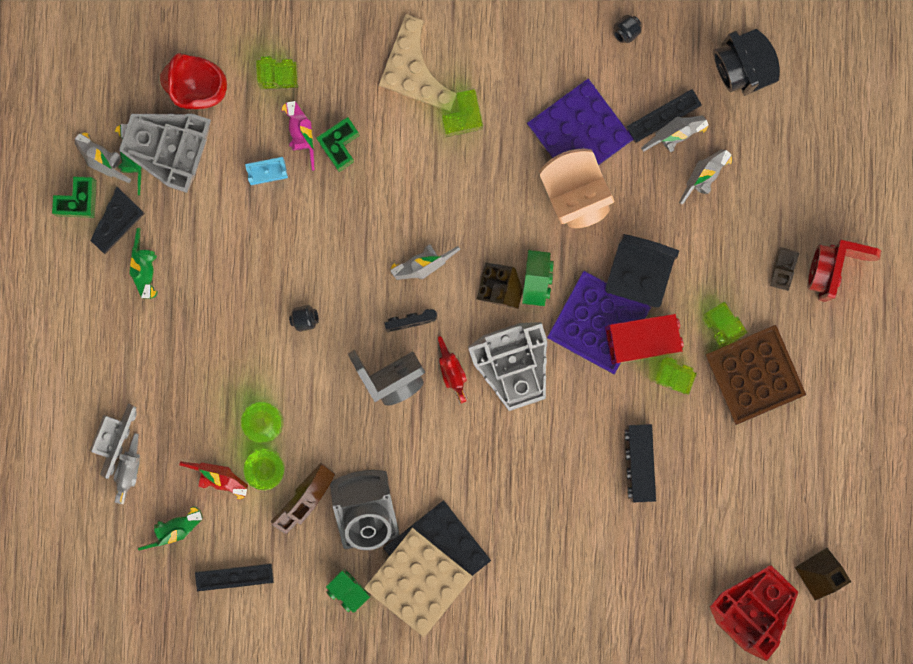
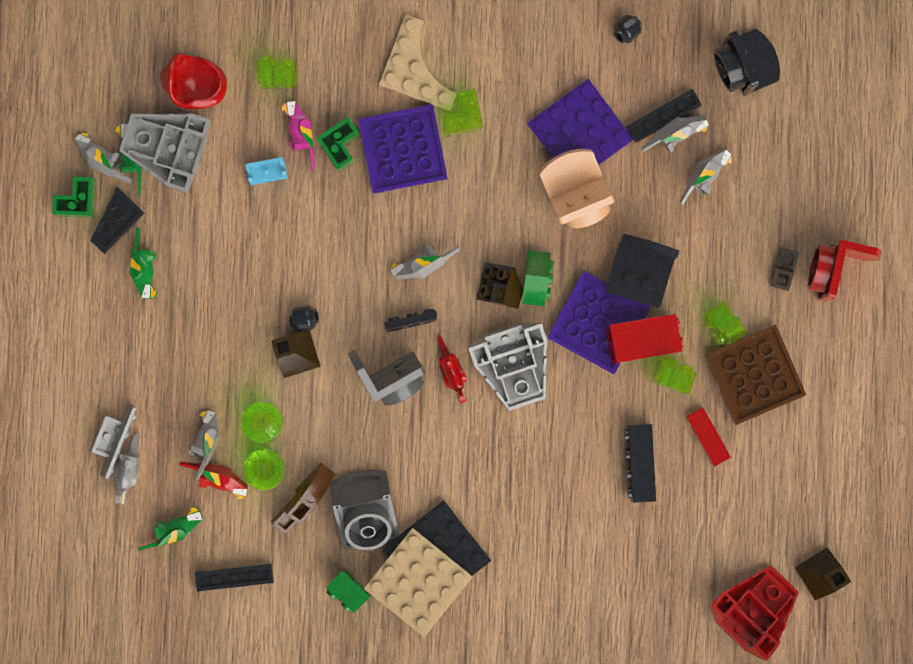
(205, 440): none -> light grey animal
(296, 353): none -> dark brown slope
(403, 149): none -> dark purple plate
(708, 437): none -> red tile

